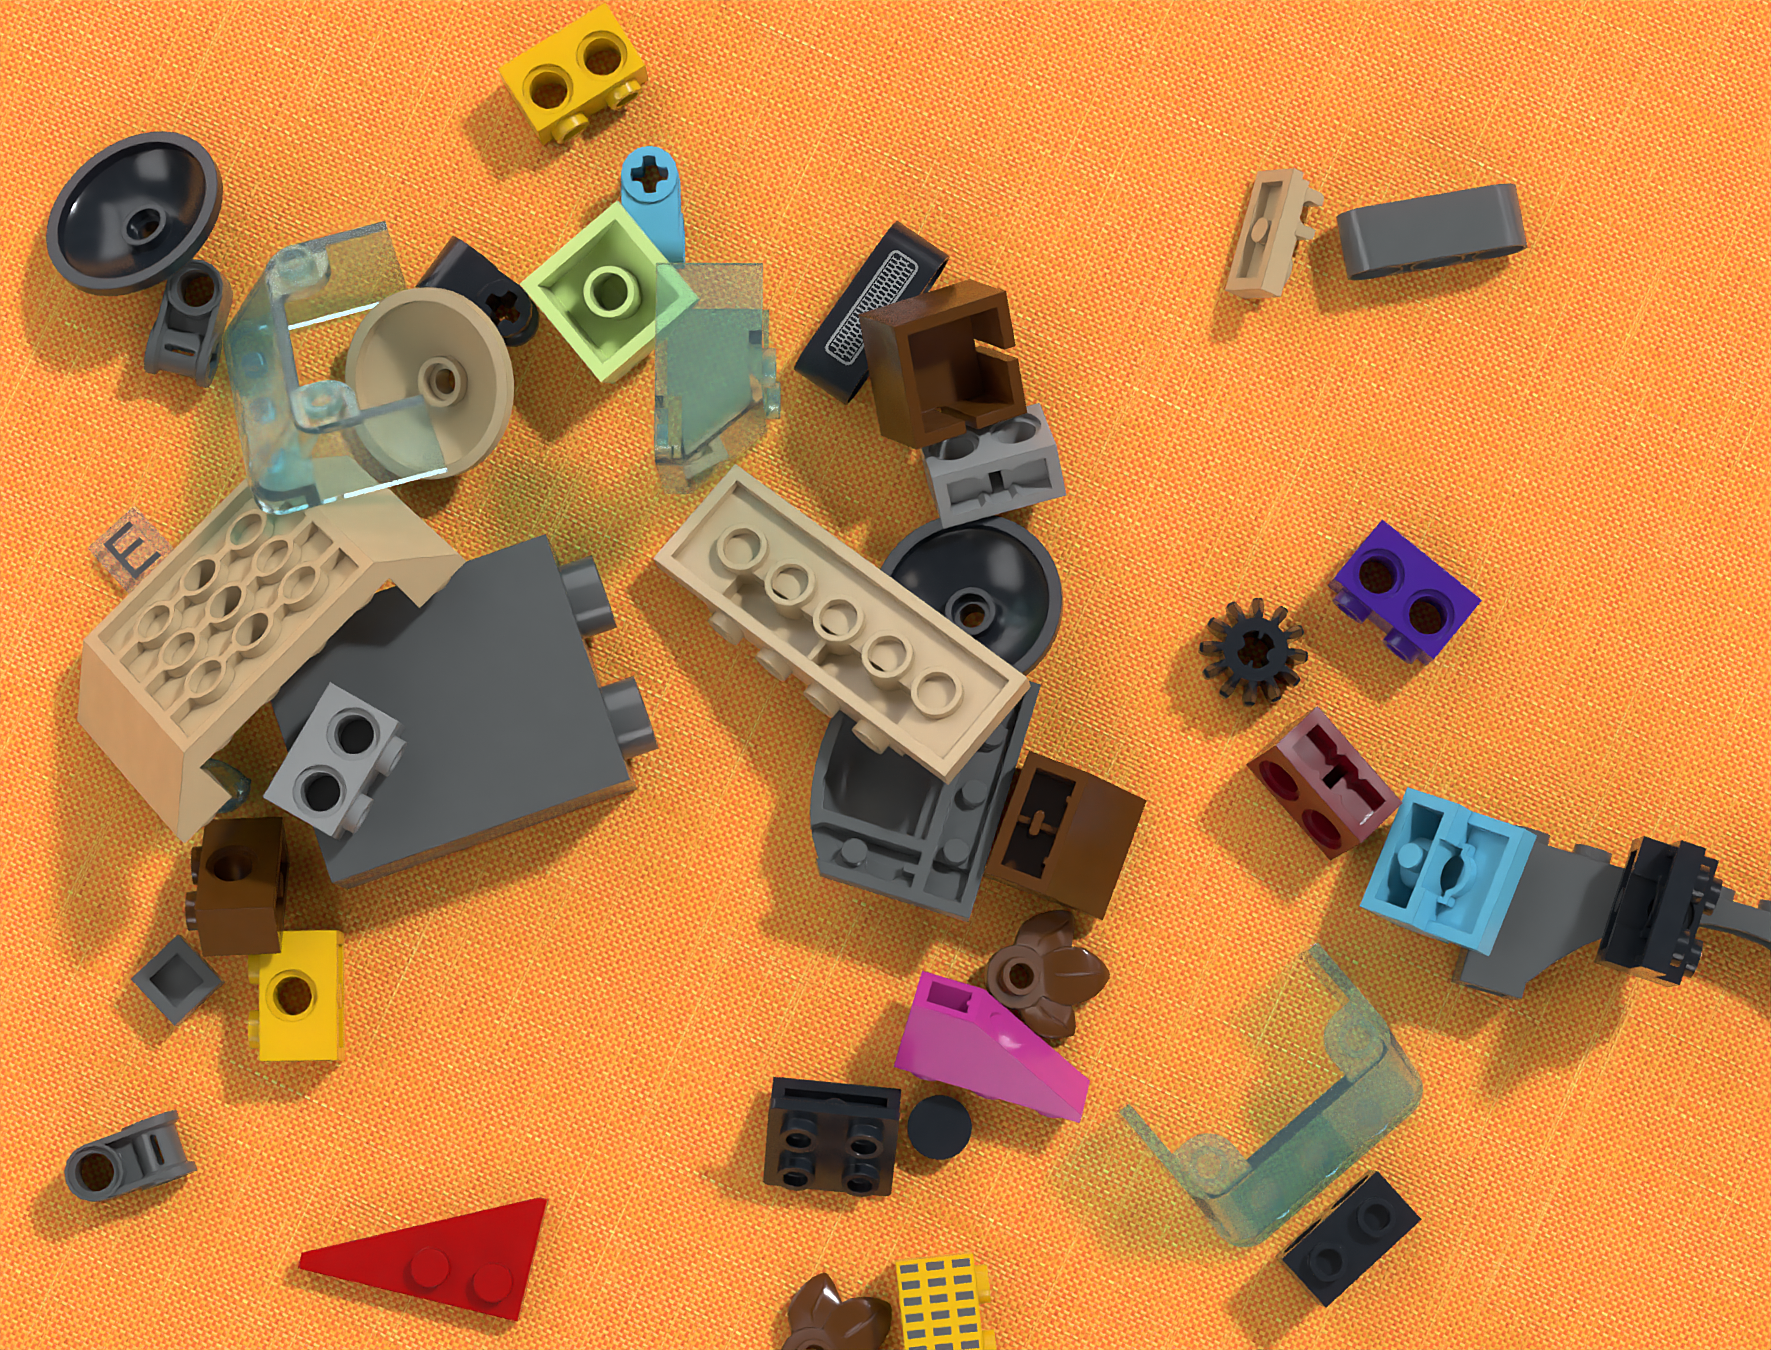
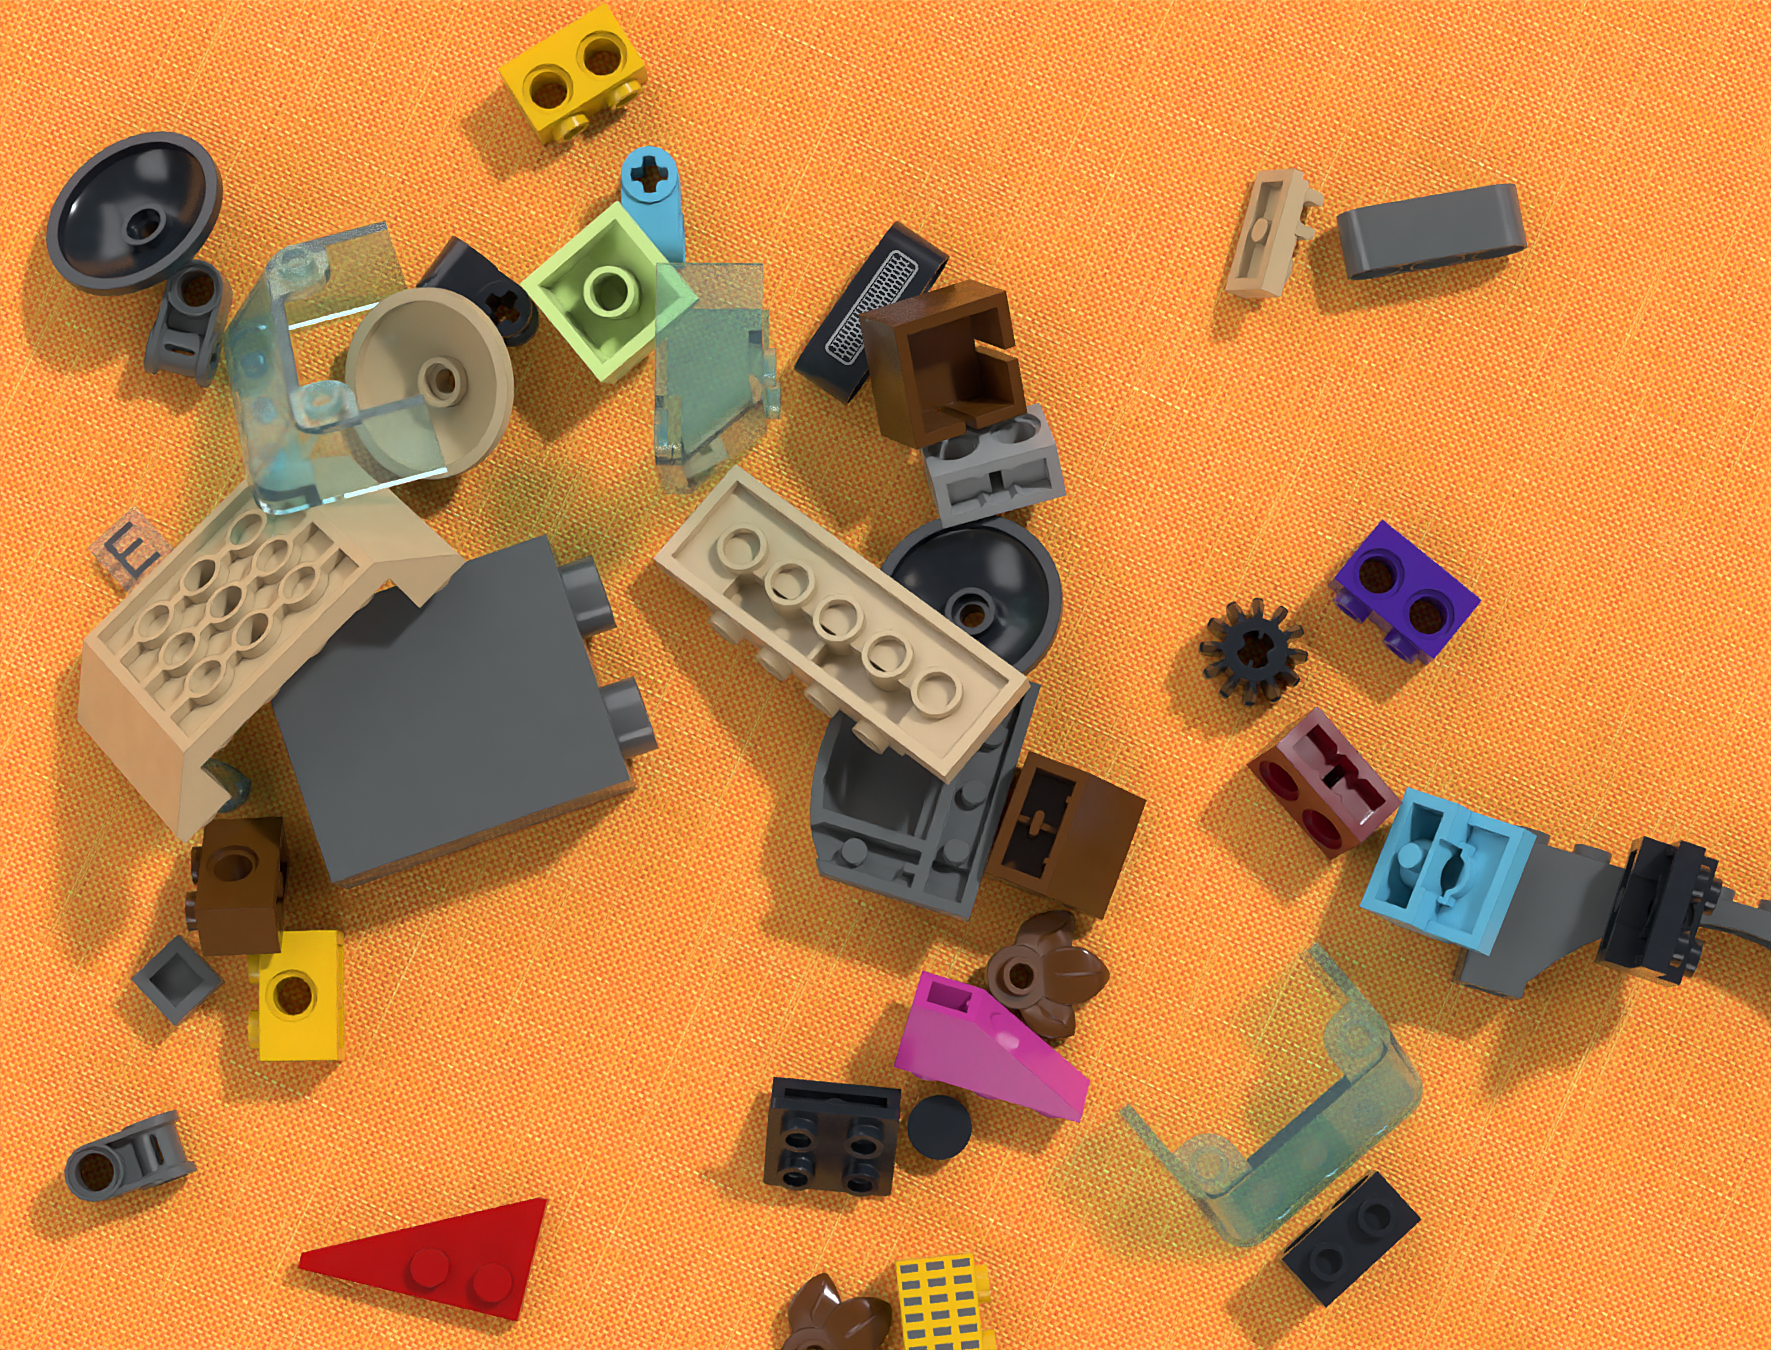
(320, 754): light grey brick -> none

